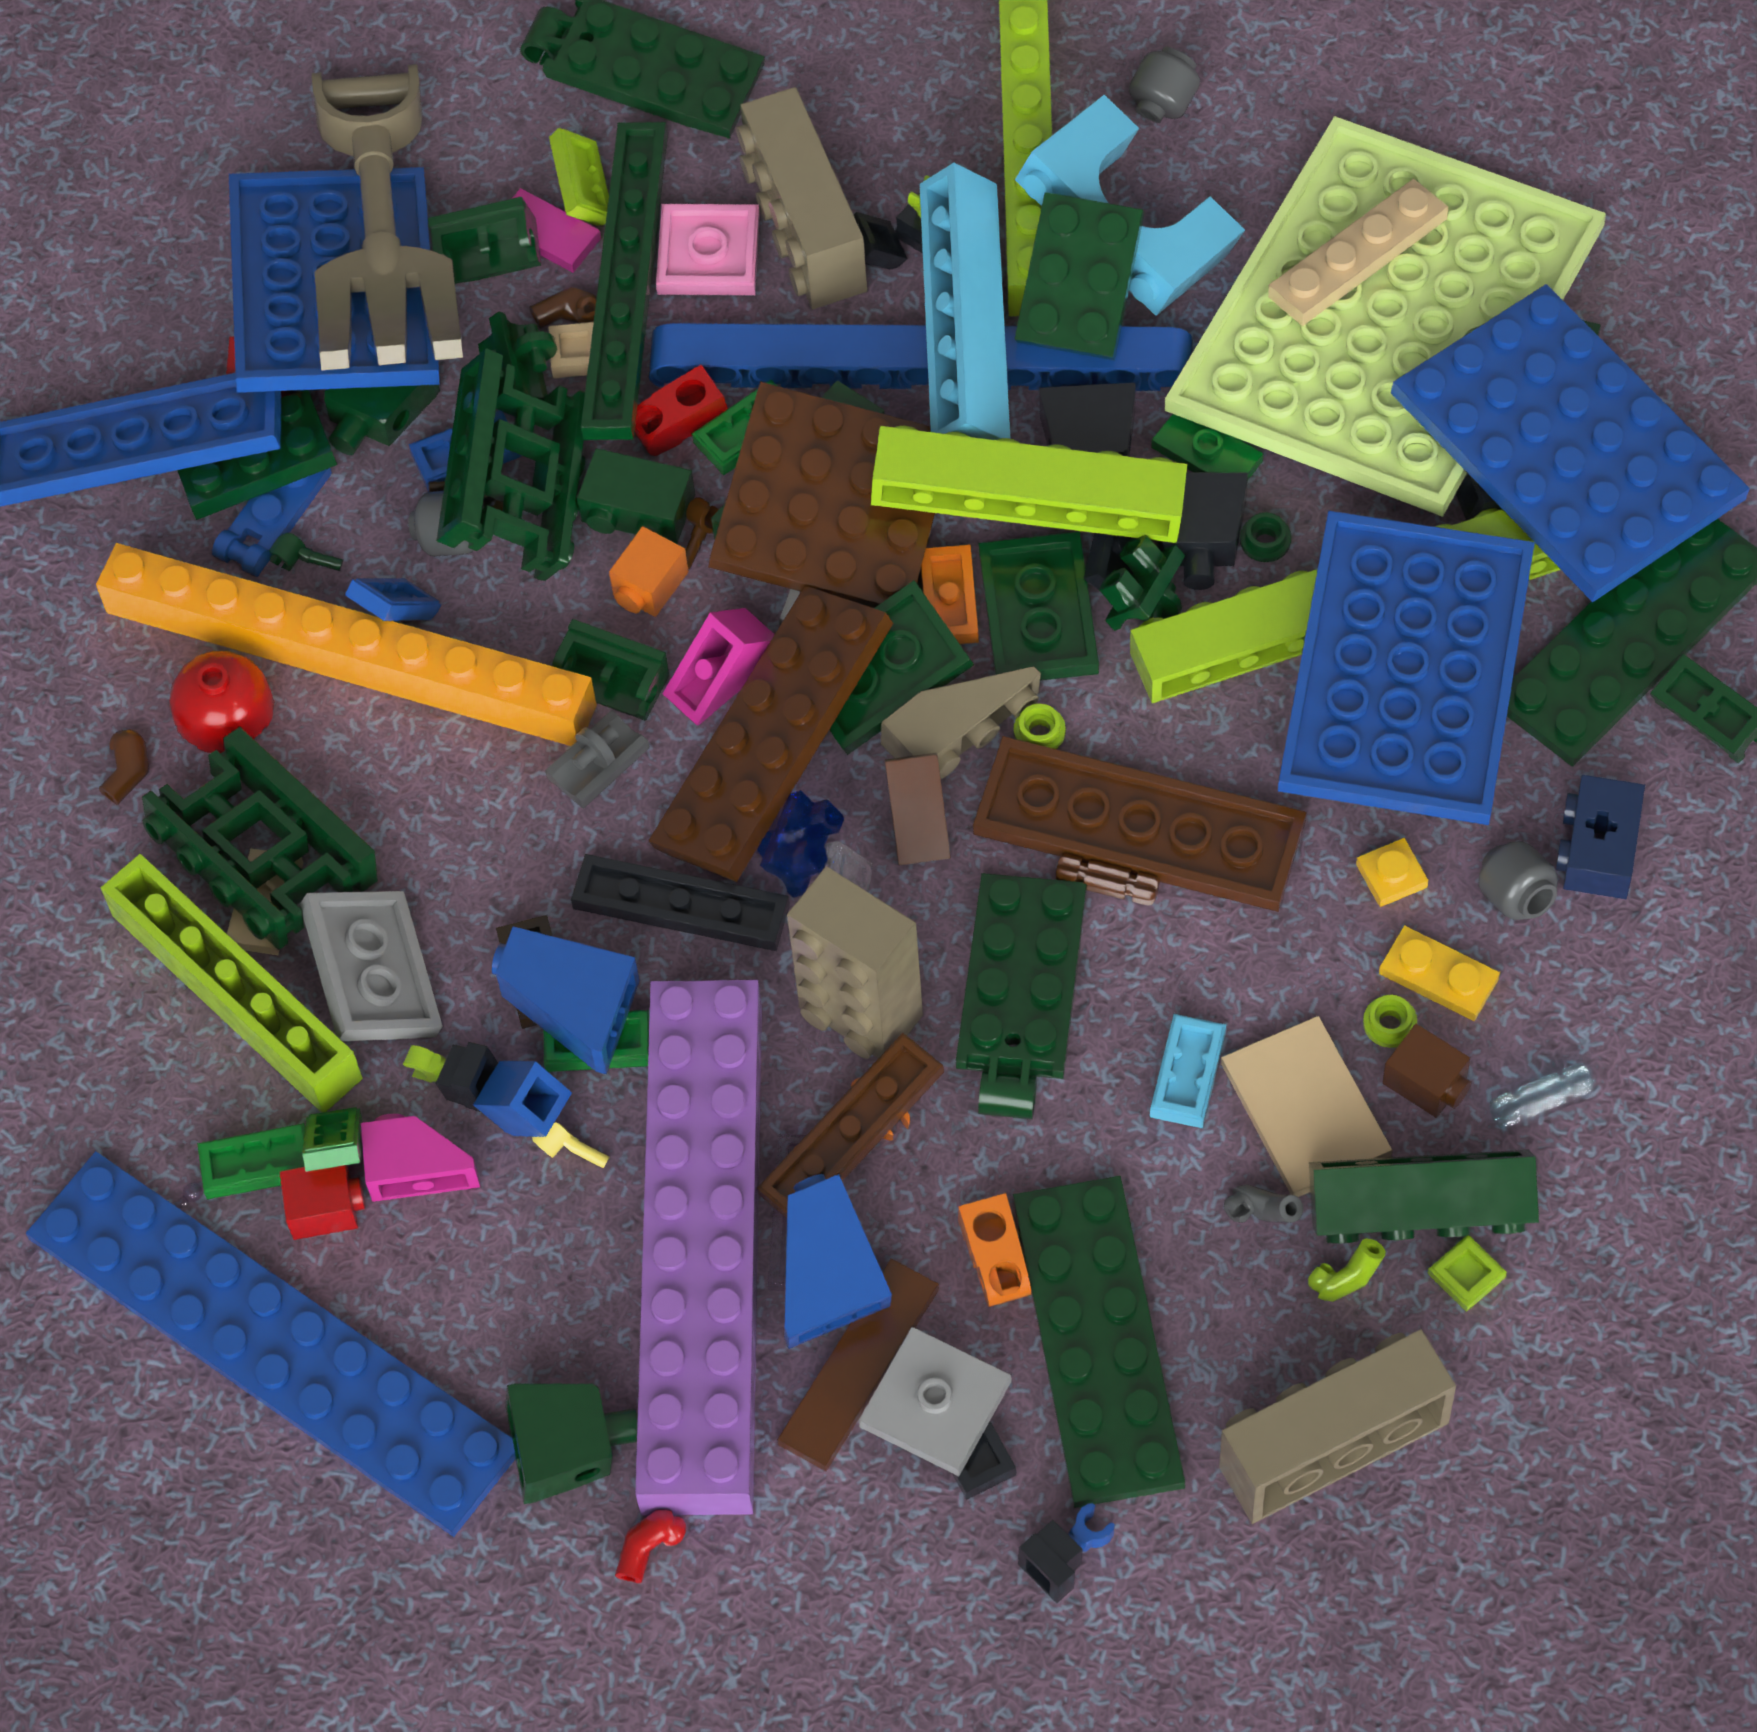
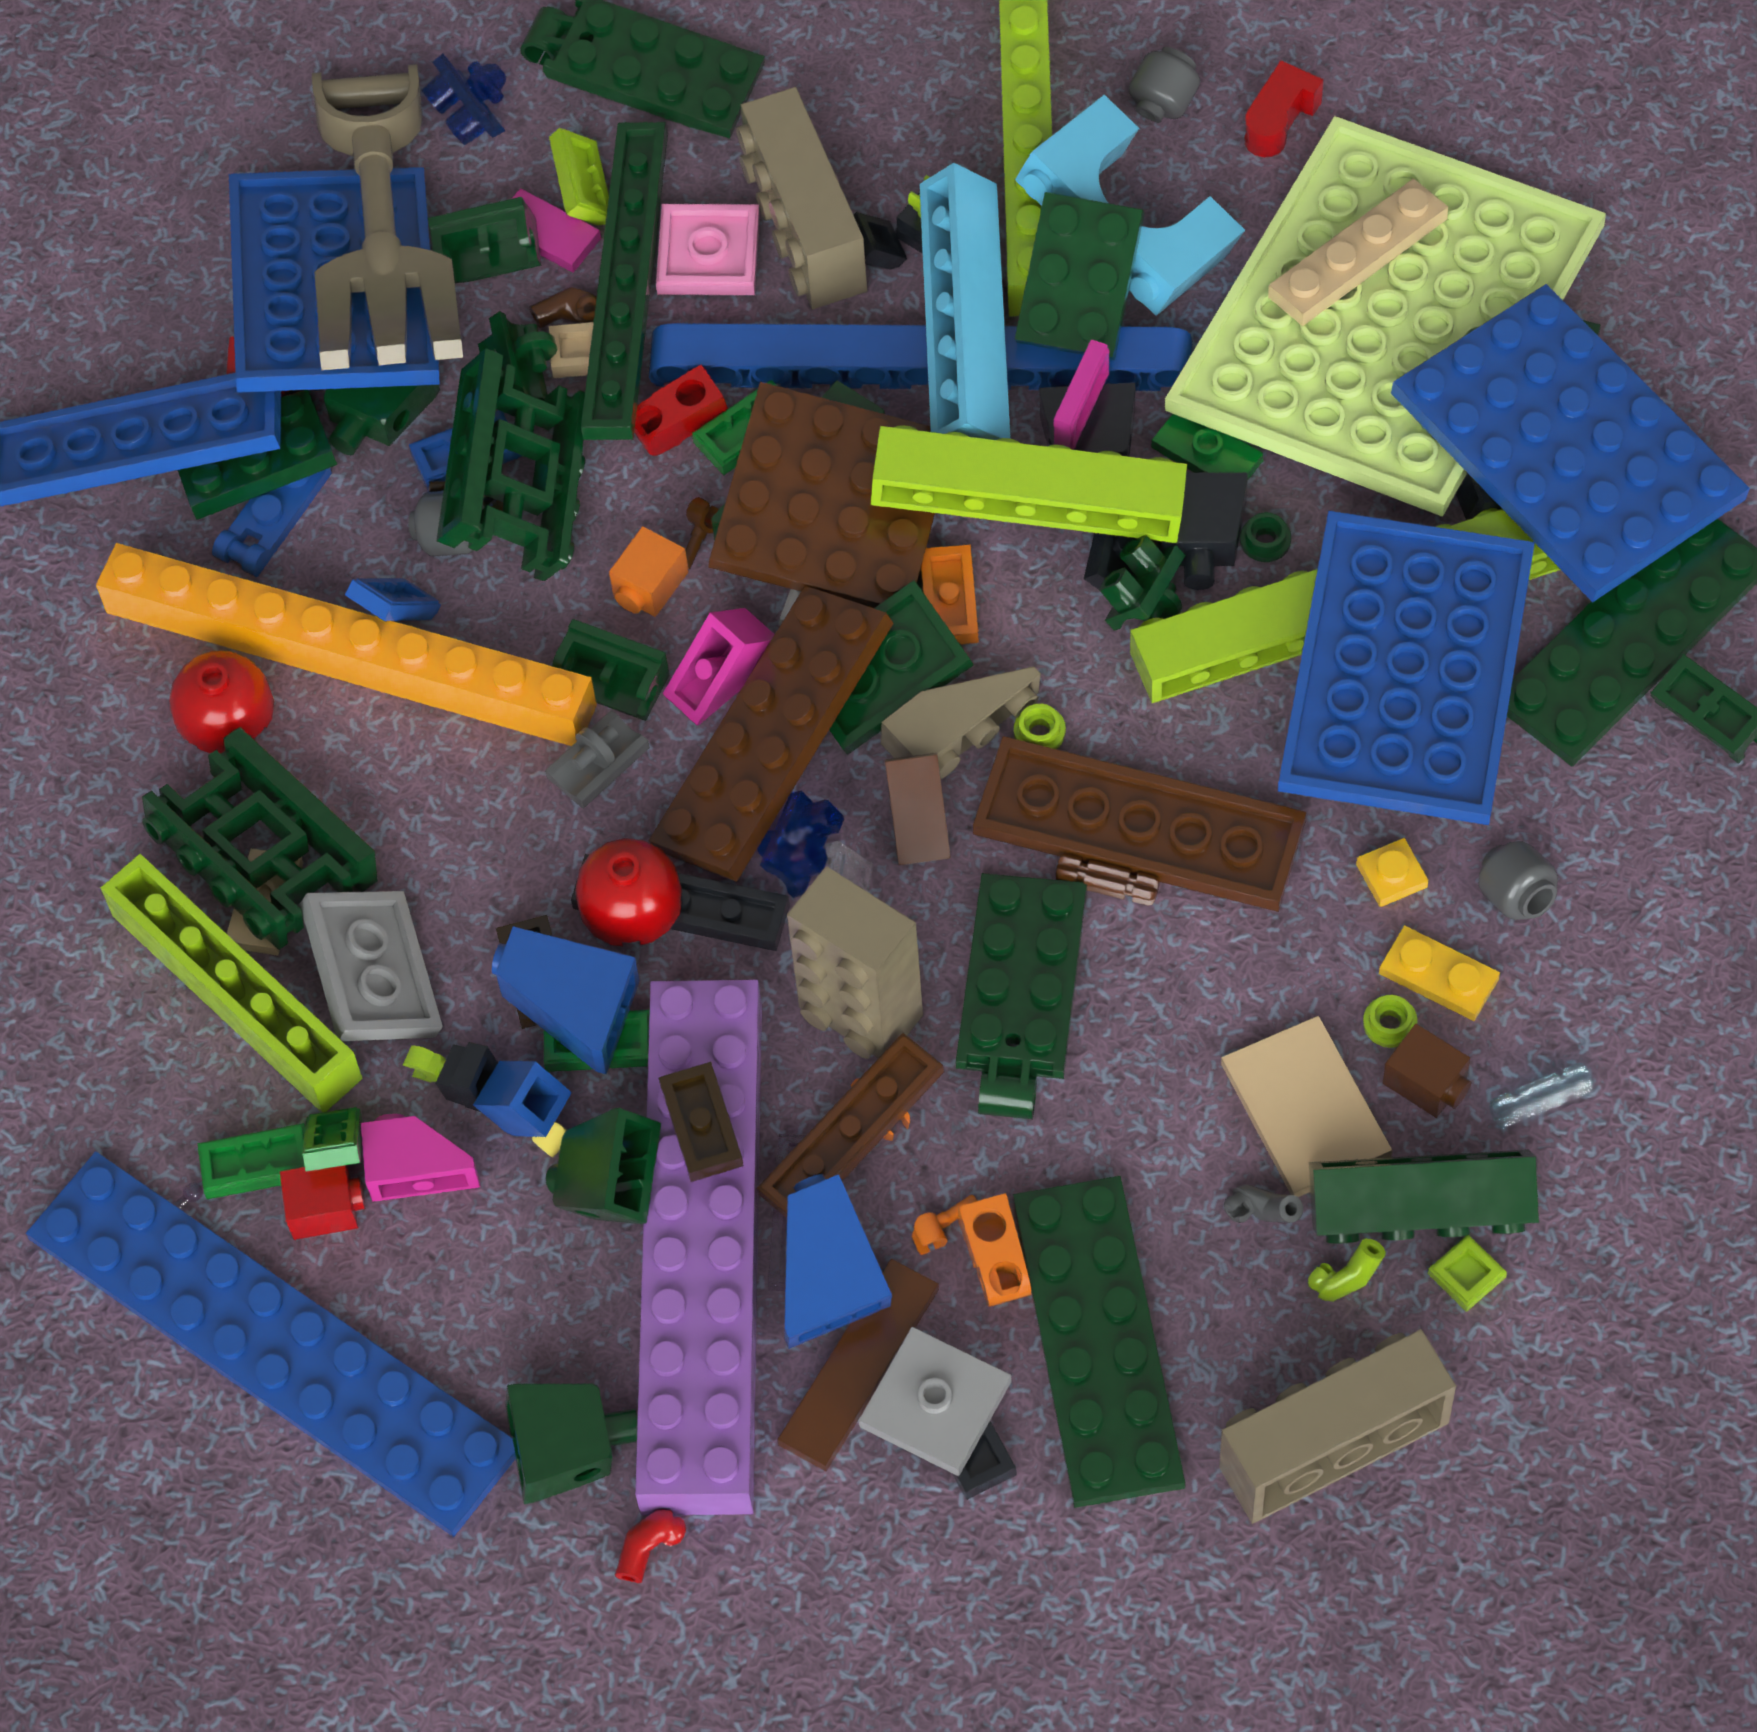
(131, 765): reddish brown arm -> none
(291, 548): dark green hand -> none
(452, 86): none -> clear blue hips
(607, 1167): none -> dark green torso
(628, 892): none -> red cylinder
(634, 493): dark green brick -> none
(701, 1121): none -> dark brown plate
(929, 1226): none -> orange hand
(1039, 606): dark green plate -> none
(1054, 1554): black piece -> none
(1081, 395): none -> dark pink tile
(1188, 1071): medium azure plate -> none
(1277, 107): none -> red leg
(1606, 863): dark blue brick -> none

